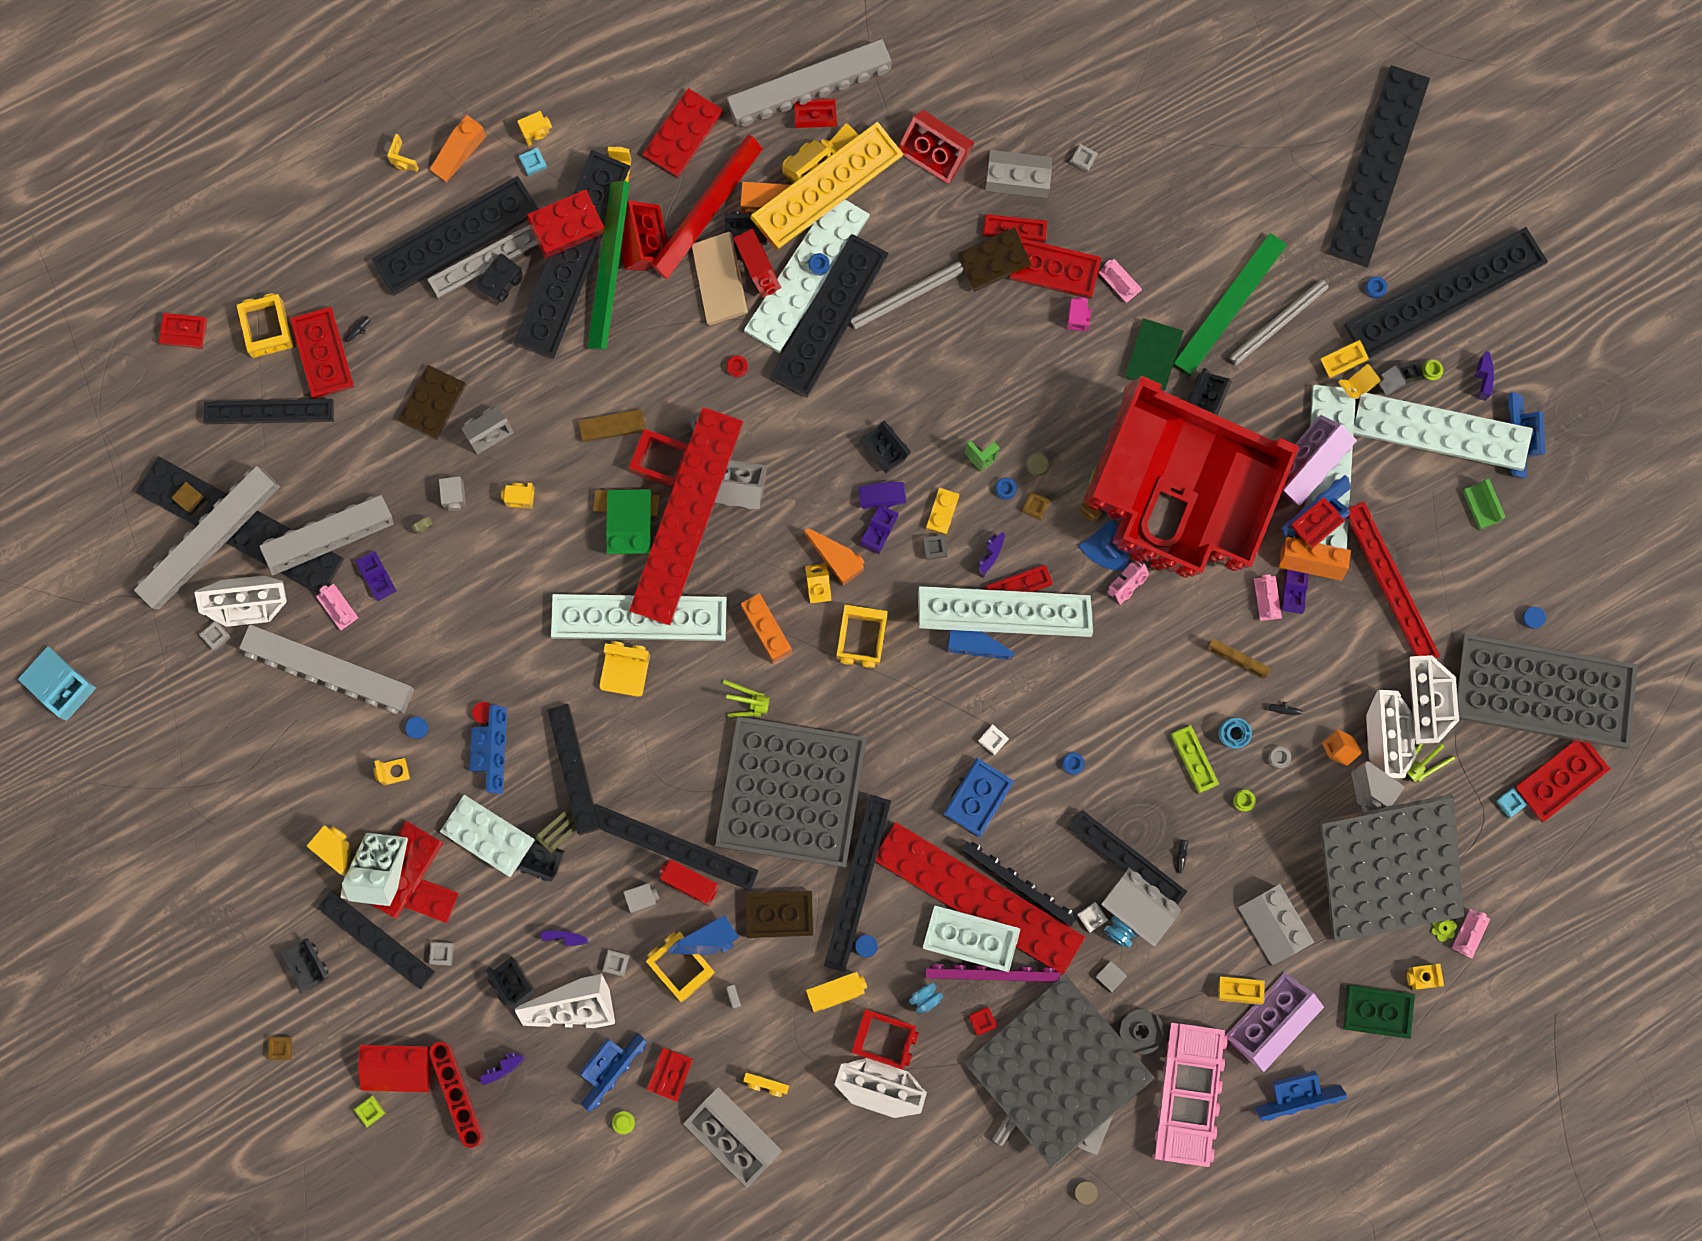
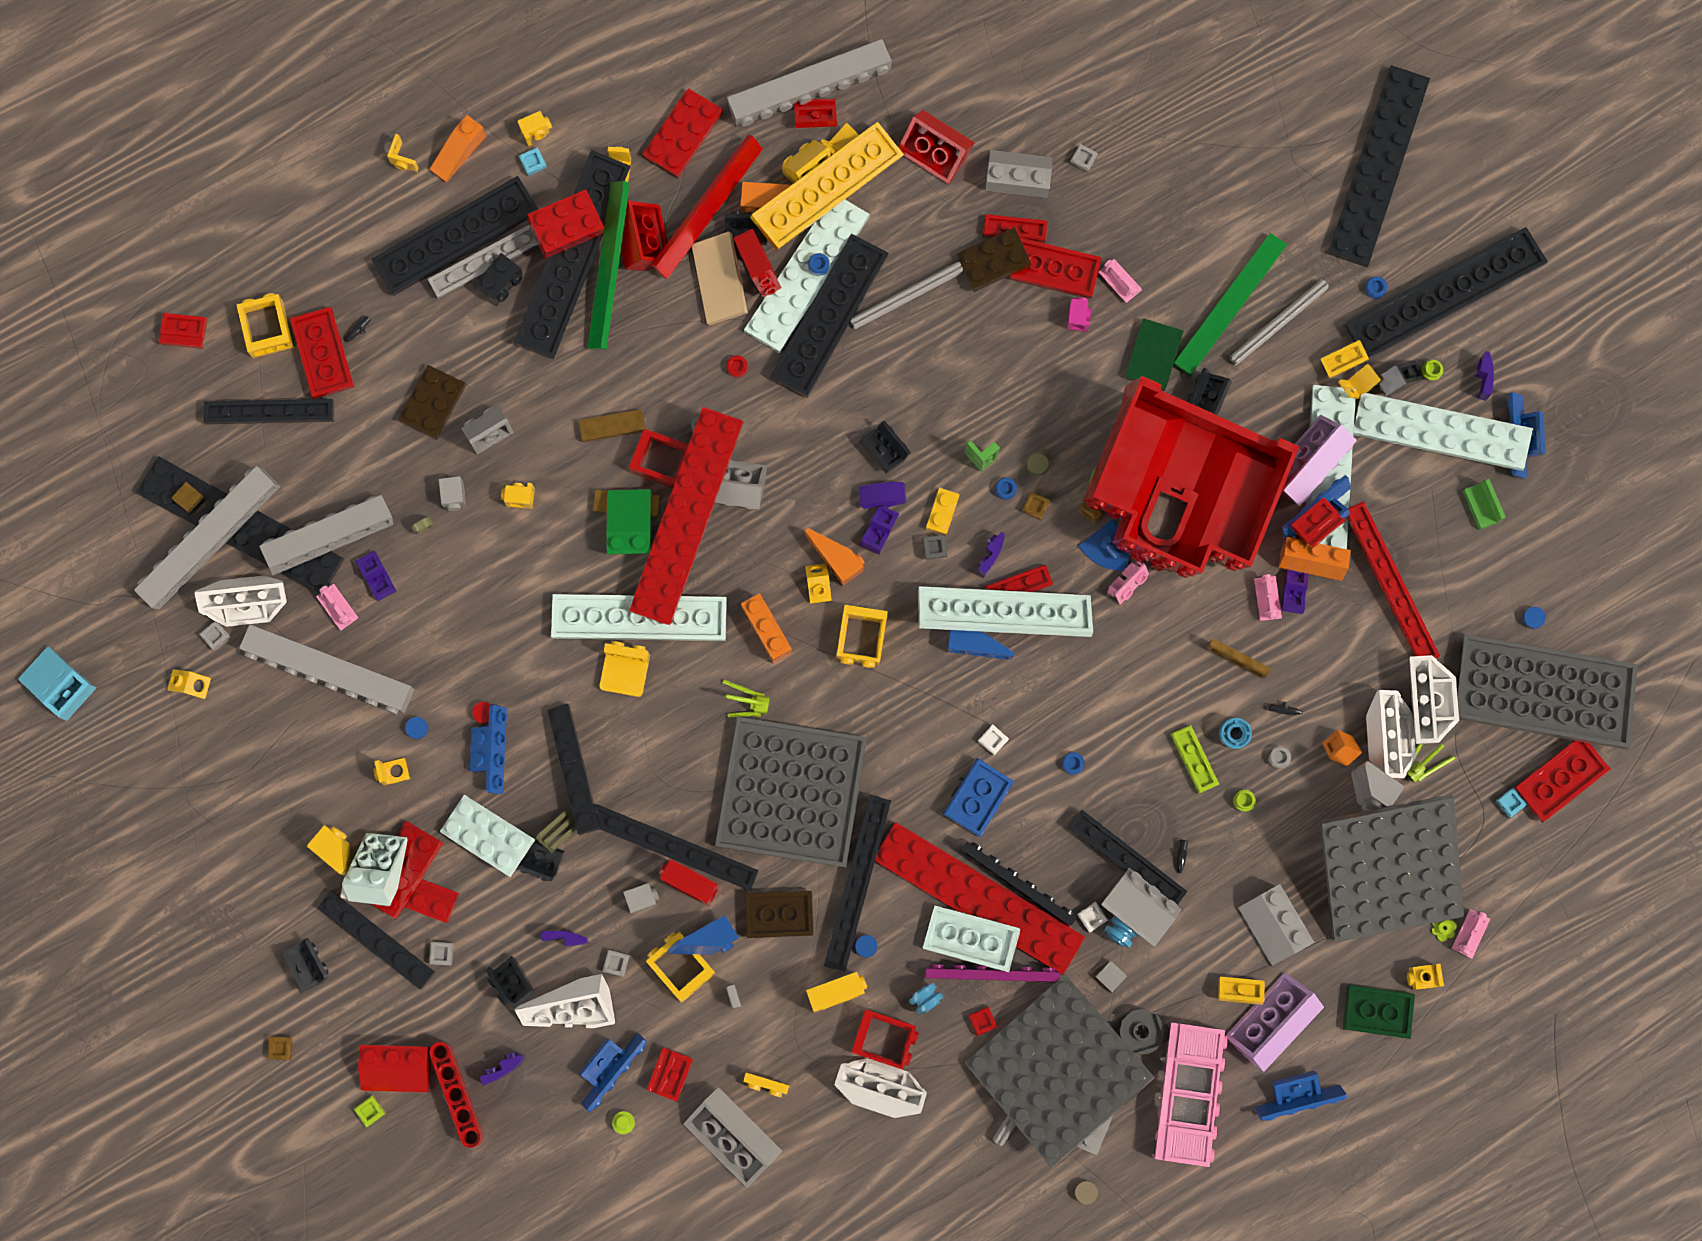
(184, 681): none -> yellow bracket

